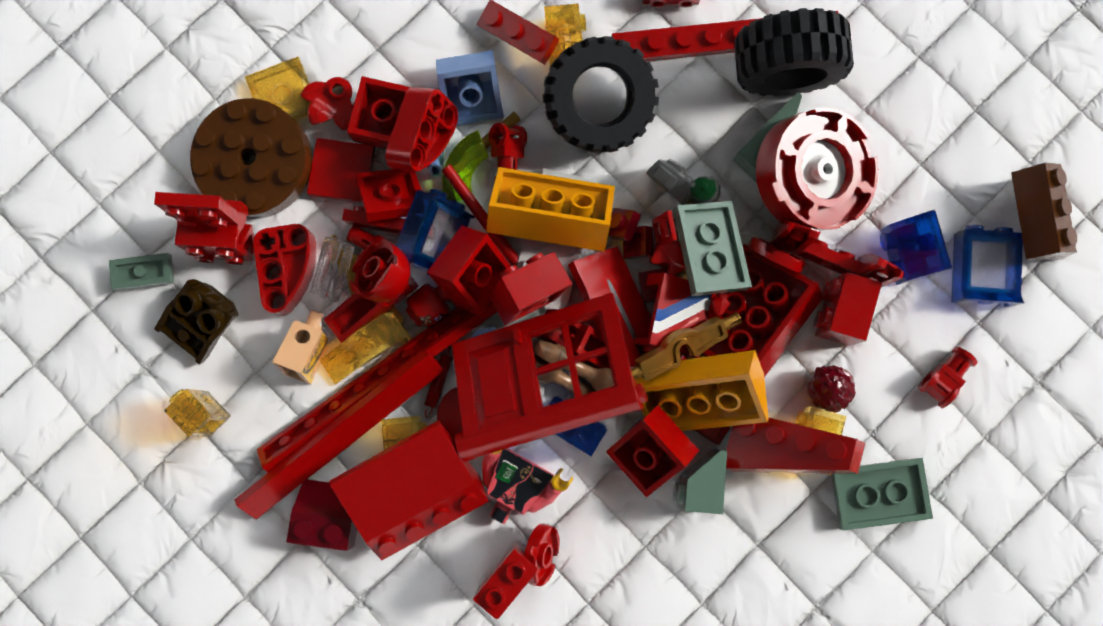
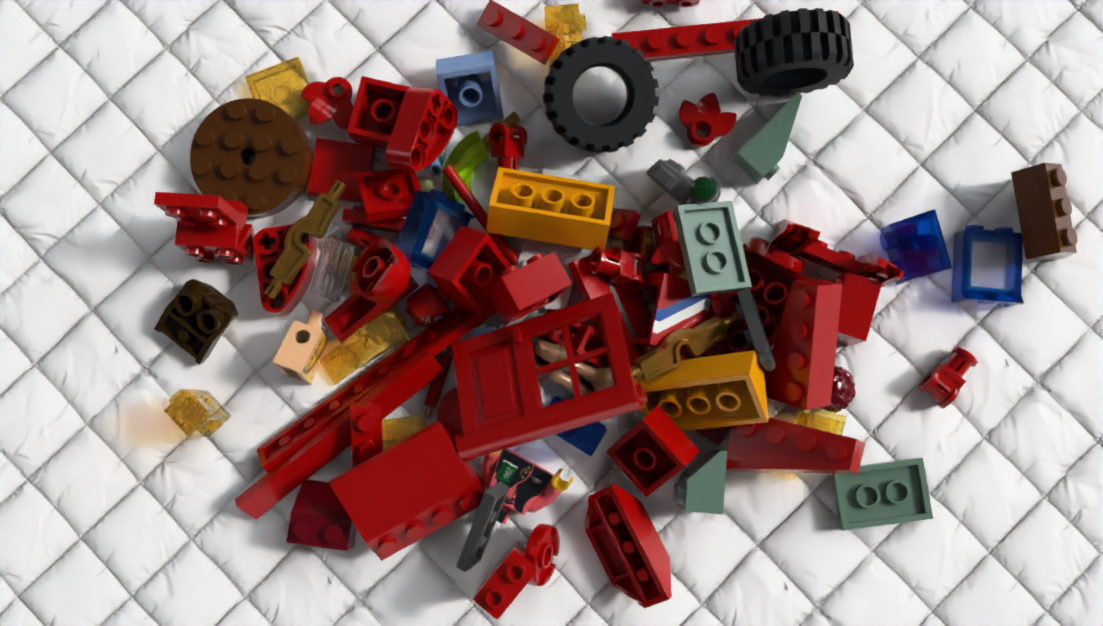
(141, 271): sand green plate -> none
(297, 254): none -> pearl gold piece
(365, 431): none -> red plate
(482, 526): none -> dark grey tile
(623, 268): none -> red connector
(628, 546): none -> red wedge
(707, 117): none -> red plate
(756, 334): none -> dark grey hinge
(806, 345): none -> red wedge
(817, 169): piece -> none

